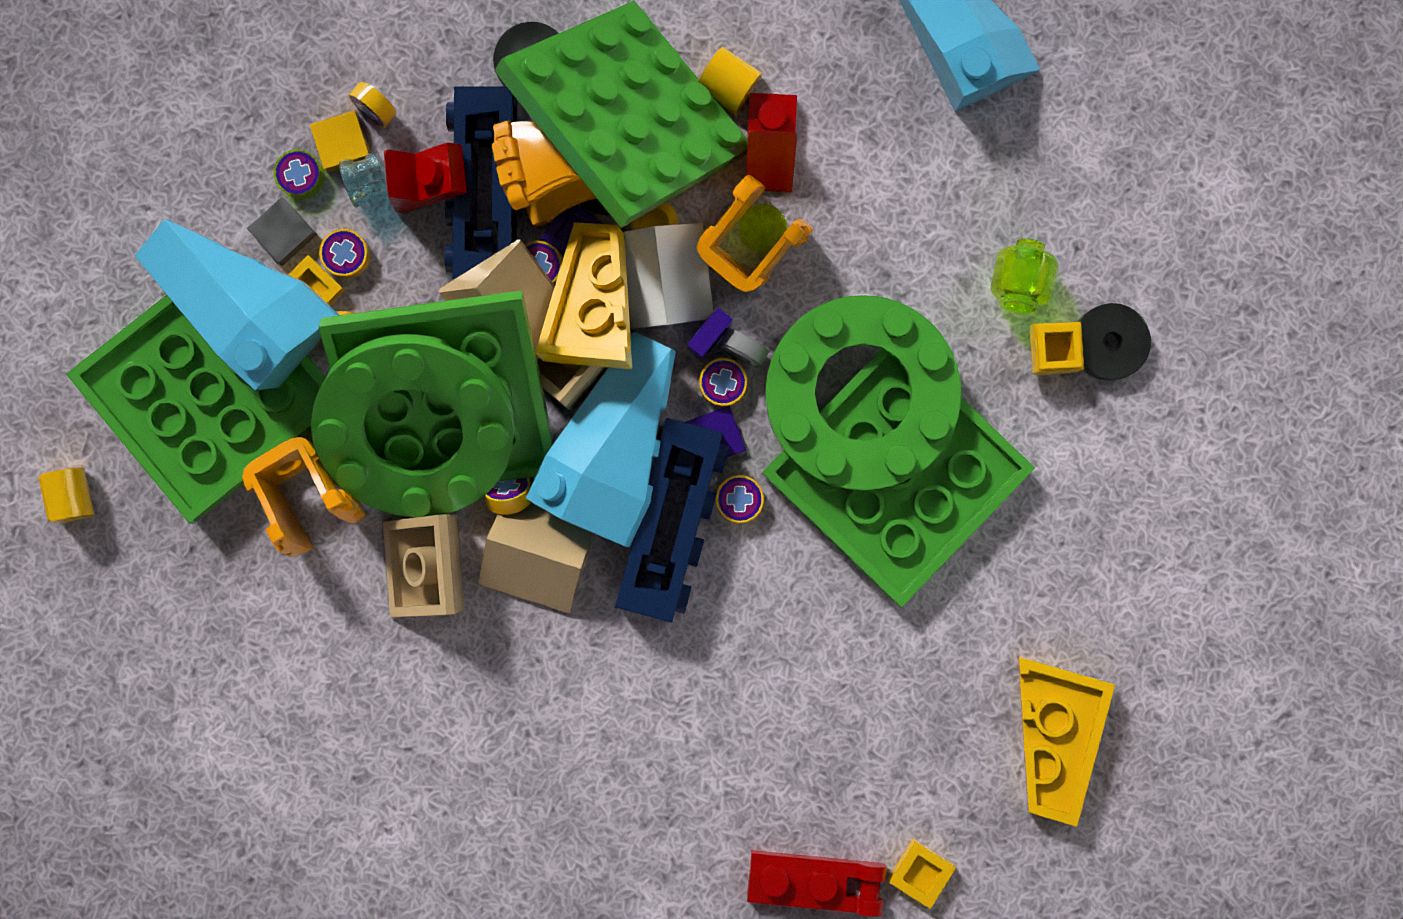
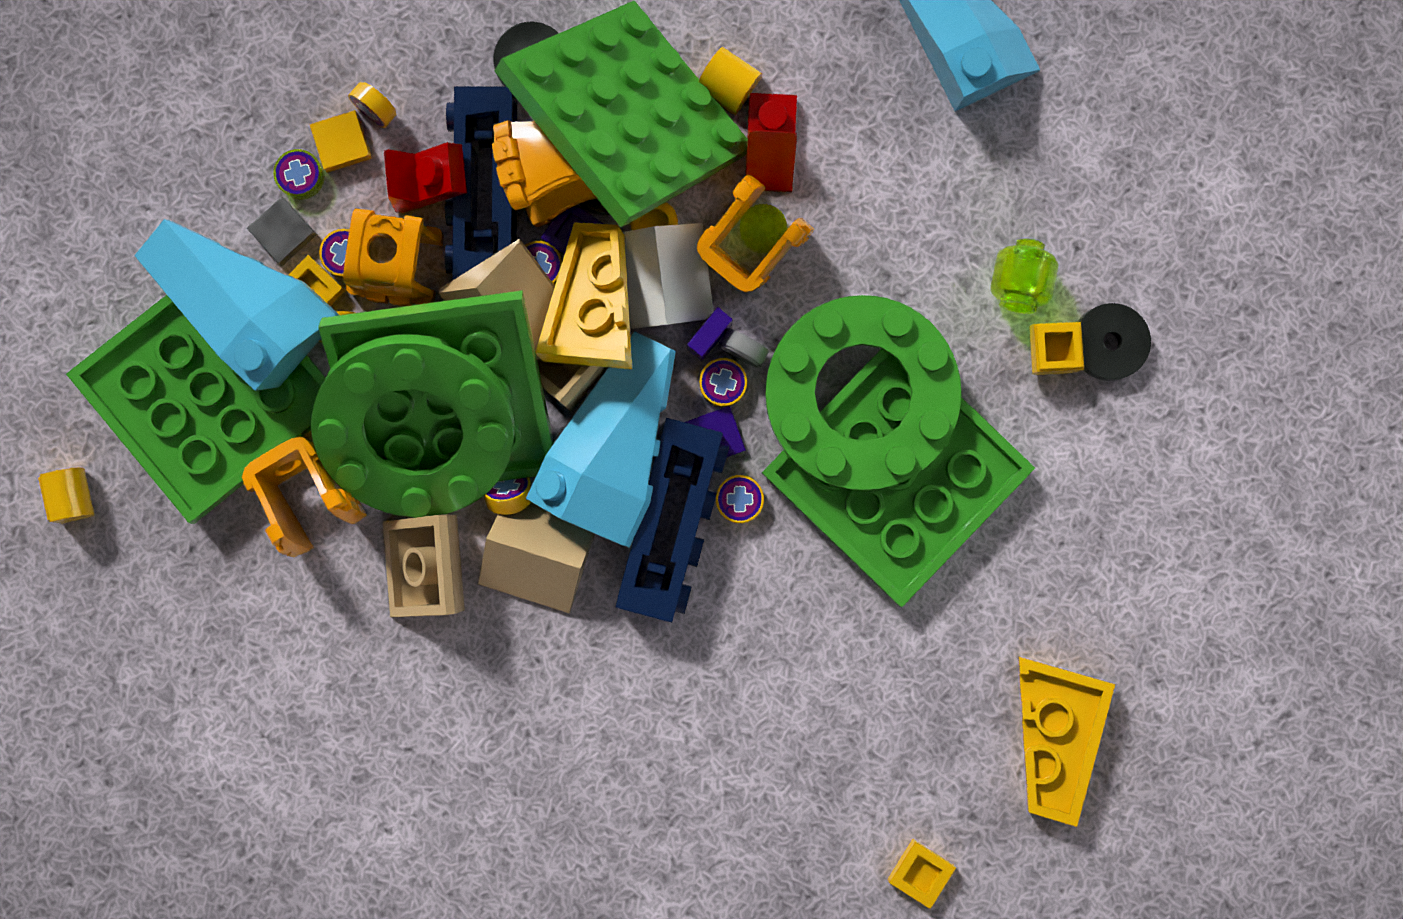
(364, 178): clear light blue wheel -> none
(394, 278): none -> light orange piece
(815, 882): red plate -> none

